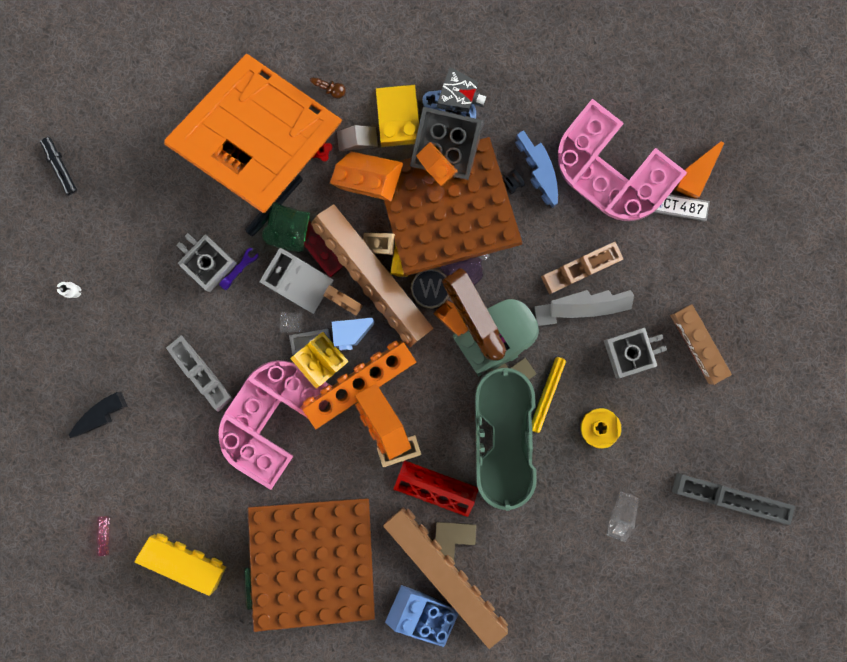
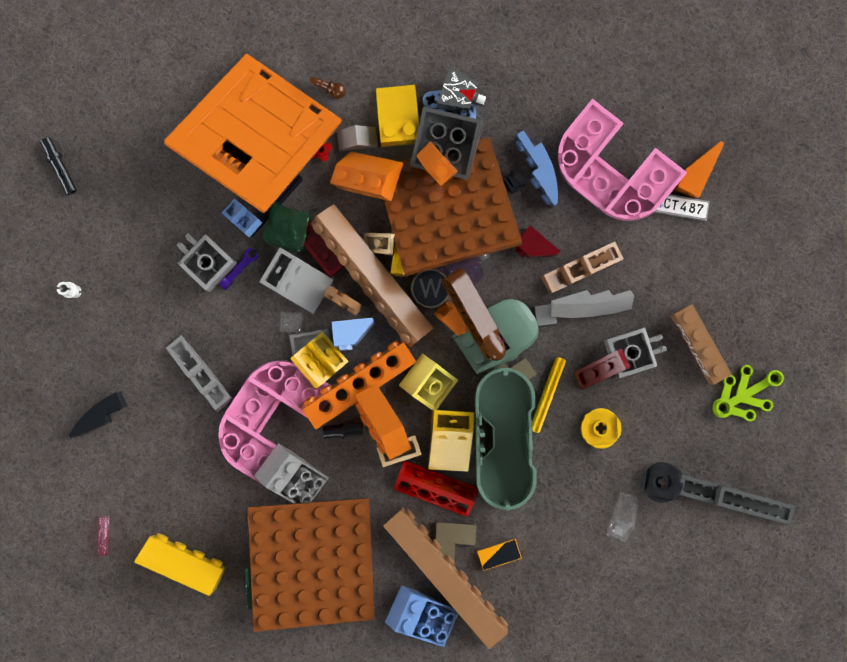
(241, 217): none -> medium blue slope
(290, 476): none -> light grey slope
(342, 430): none -> black axle
(428, 382): none -> light yellow slope
(450, 440): none -> yellow slope
(499, 554): none -> black tile
(535, 245): none -> dark red slope
(602, 369): none -> dark red plate
(653, 488): none -> black plate
(744, 395): none -> lime plant

